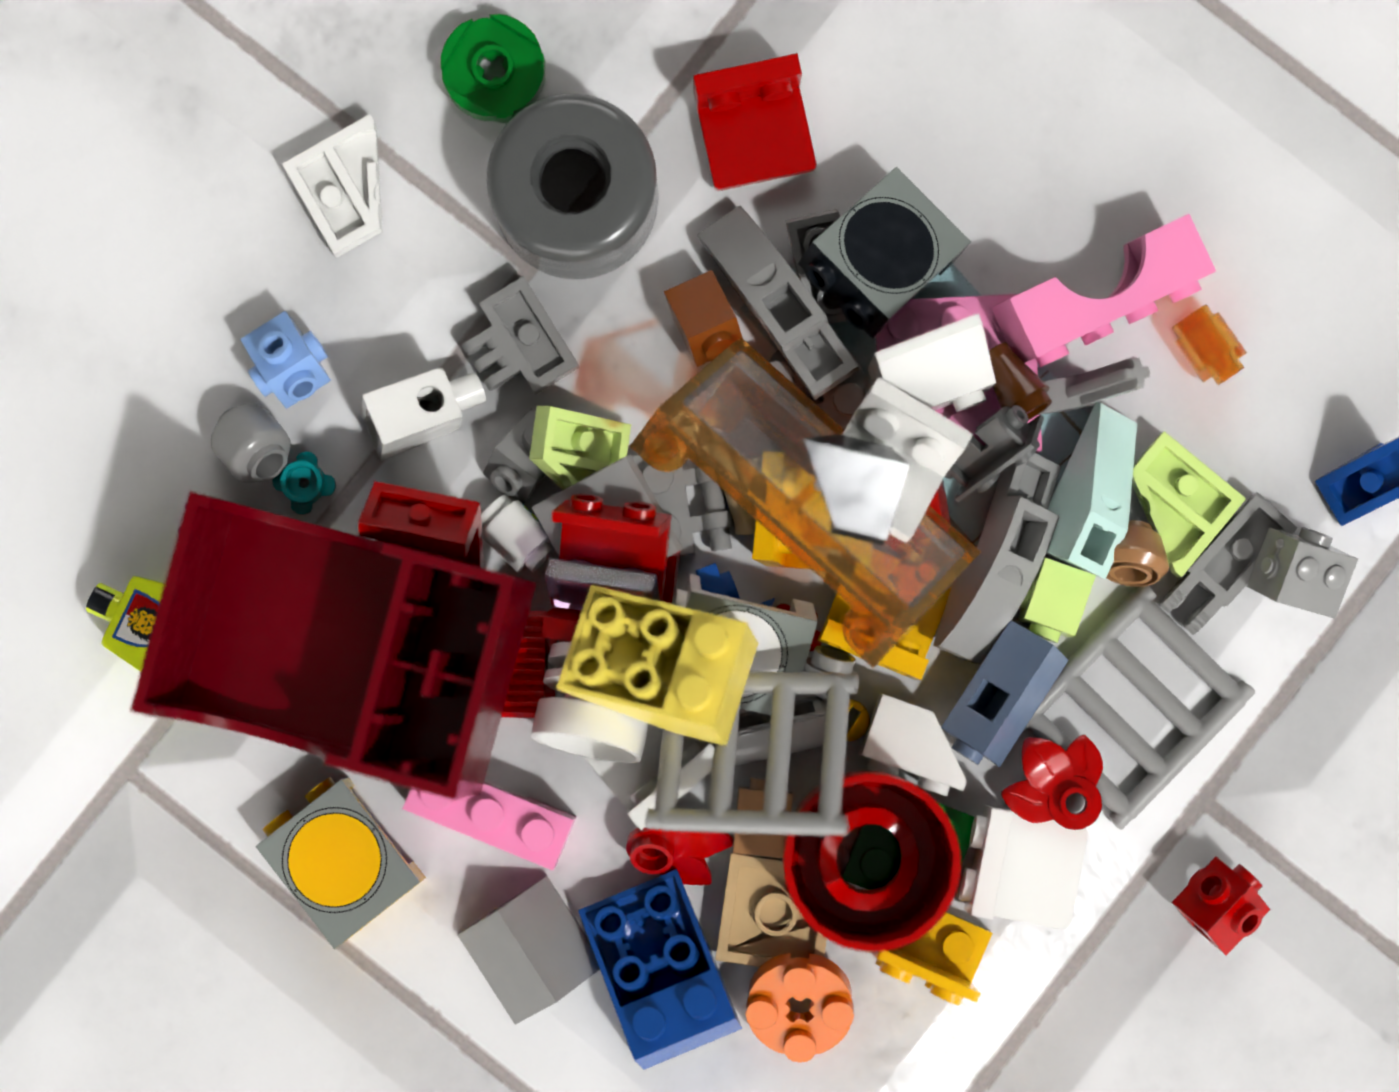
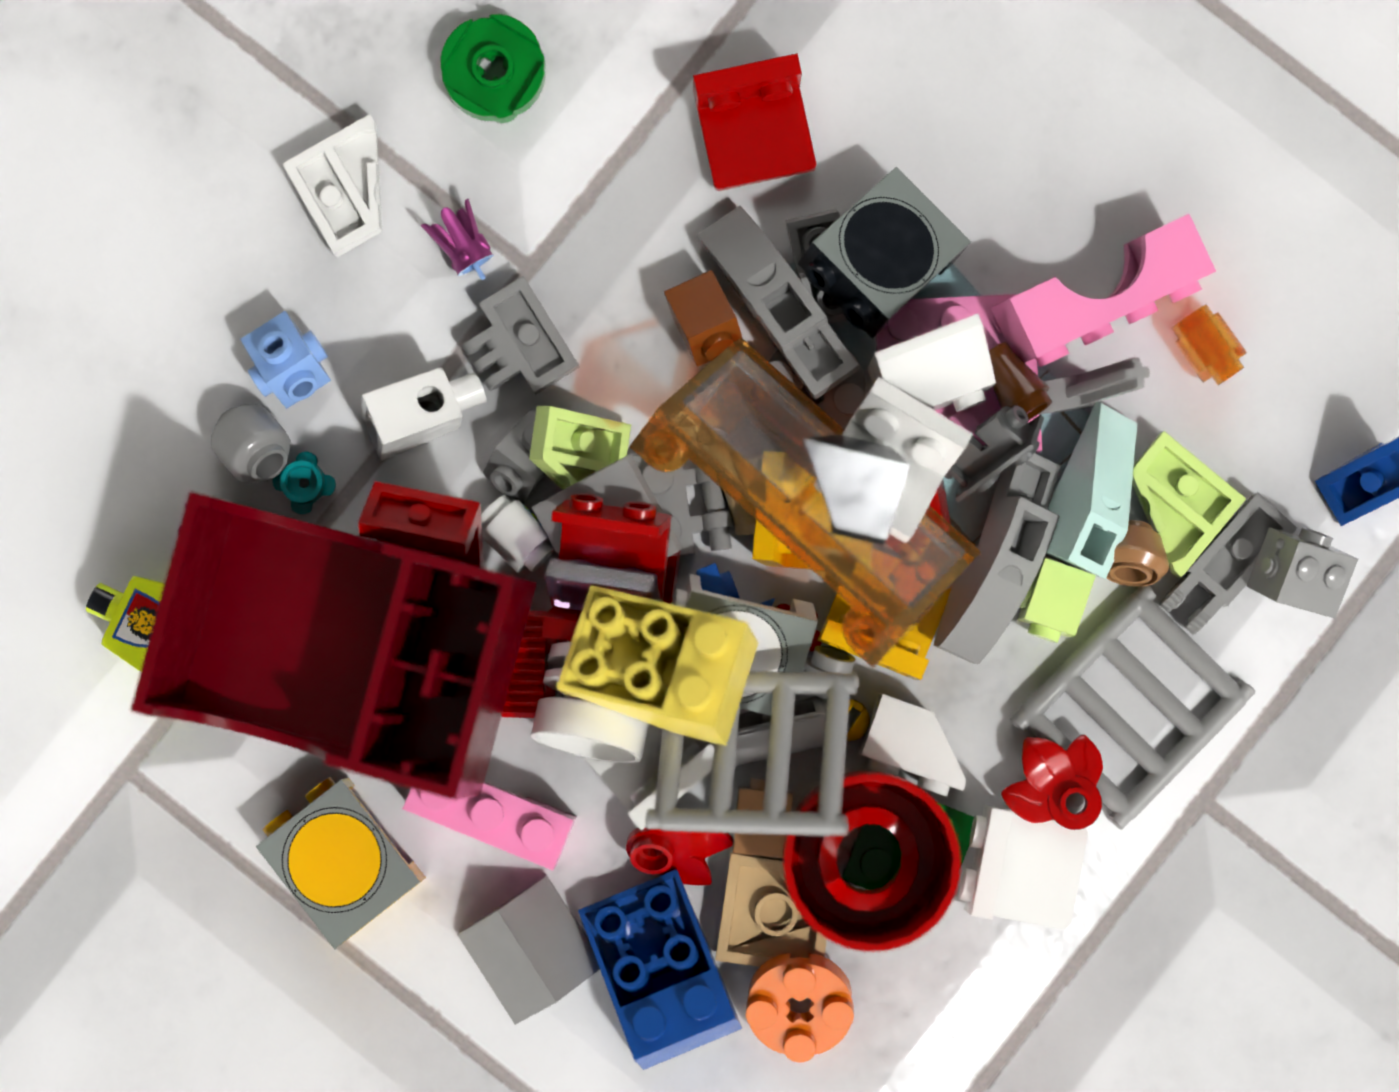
(465, 244): none -> flat silver piece
(583, 241): dark grey piece -> none
(942, 957): yellow bracket -> none
(1003, 695): sand blue brick -> none
(1222, 904): red brick -> none

